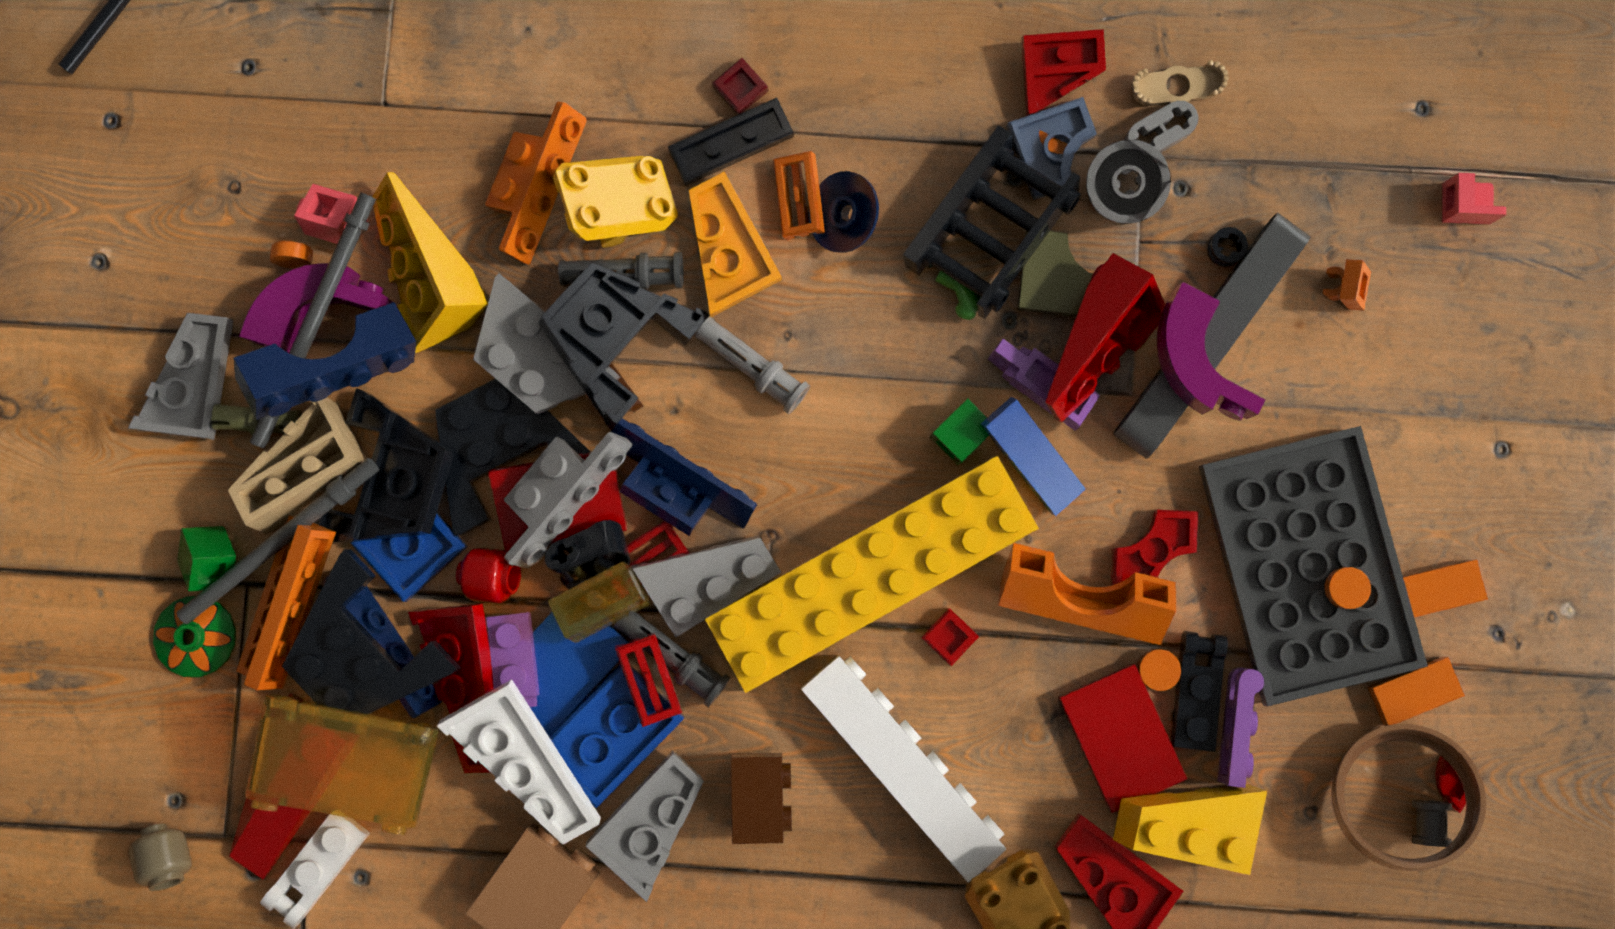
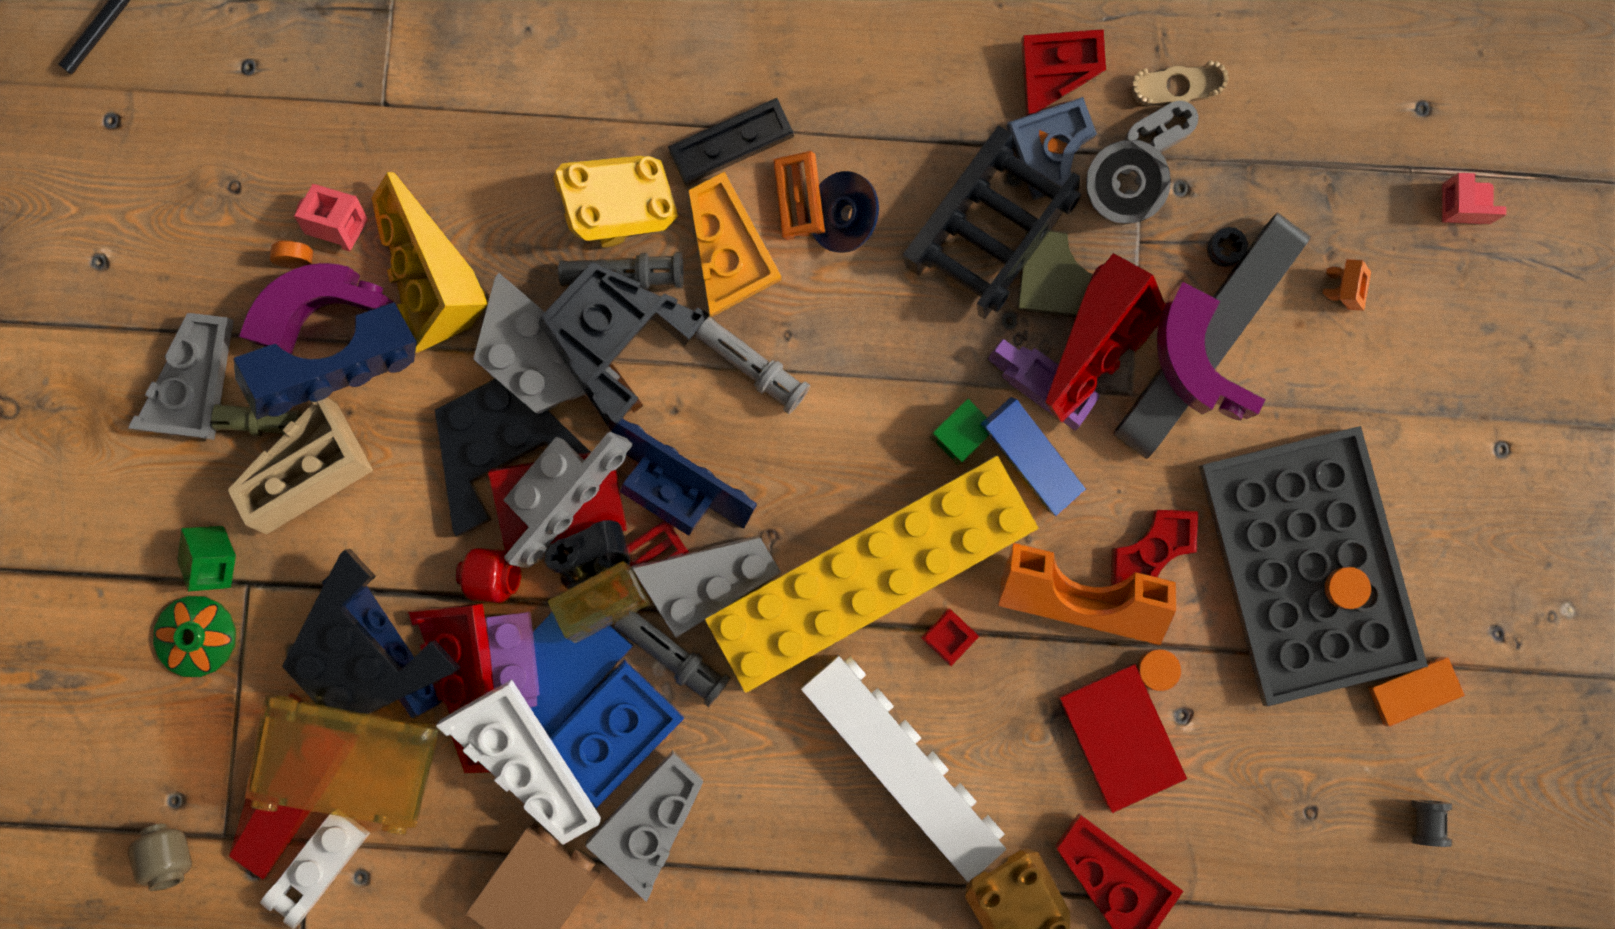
(284, 606): orange fence -> none
(338, 492): dark grey bar -> none
(355, 224): dark grey bar -> none
(409, 482): black wing -> none
(412, 560): blue tile -> none
(526, 182): orange bracket -> none
(637, 646): red tile -> none
(740, 86): dark red tile -> none
(758, 798): reddish brown brick -> none
(967, 299): bright green arm -> none
(1195, 826): yellow wedge -> none
(1198, 692): black plate -> none
(1238, 726): medium lavender plate -> none
(1445, 588): orange tile -> none
(1449, 785): red tile -> none
(1454, 755): medium nougat piece -> none

